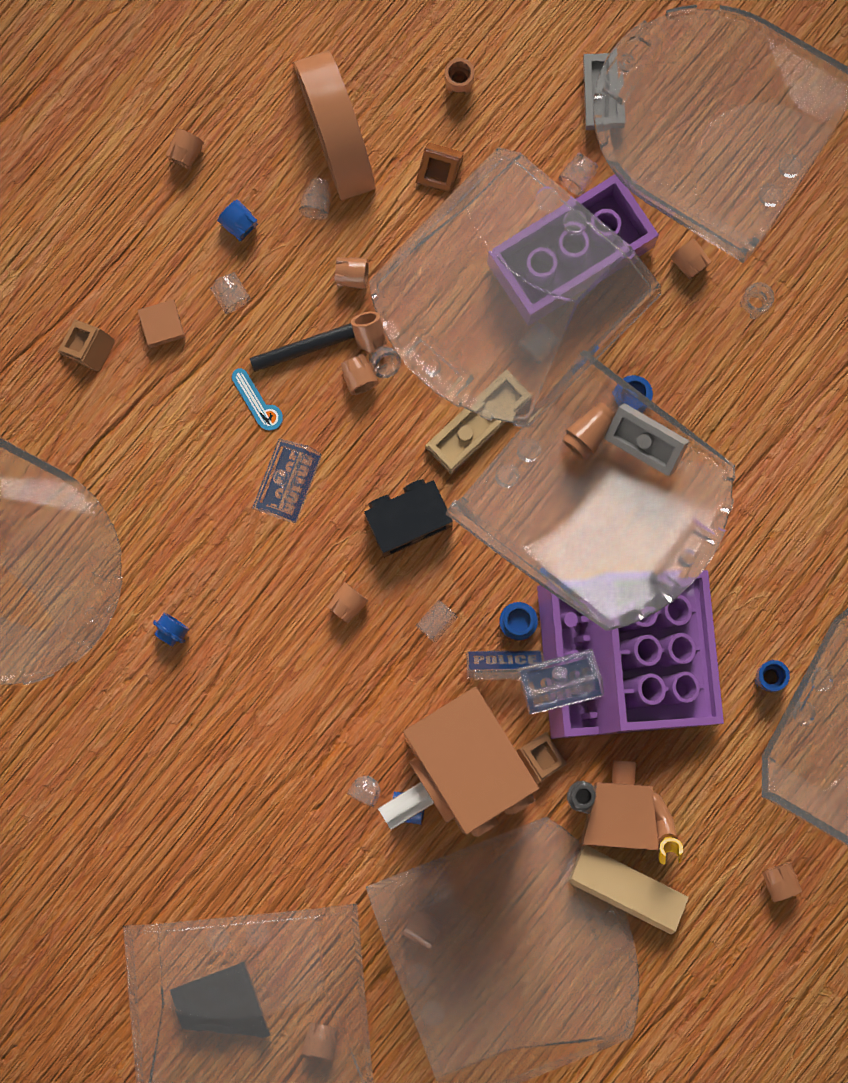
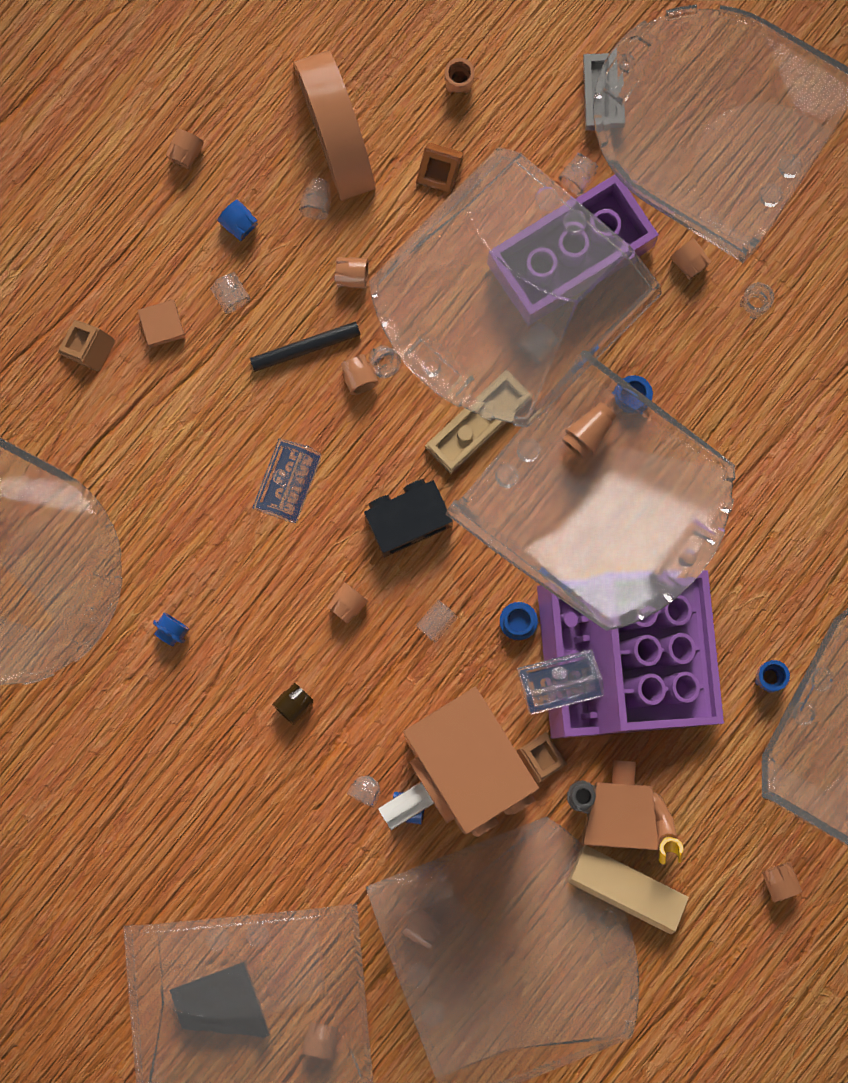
(267, 416): dark azure sticker -> none
(293, 703): none -> dark brown hose
(368, 331): nougat hose -> none
(499, 664): slope -> none
(646, 439): light grey plate -> none

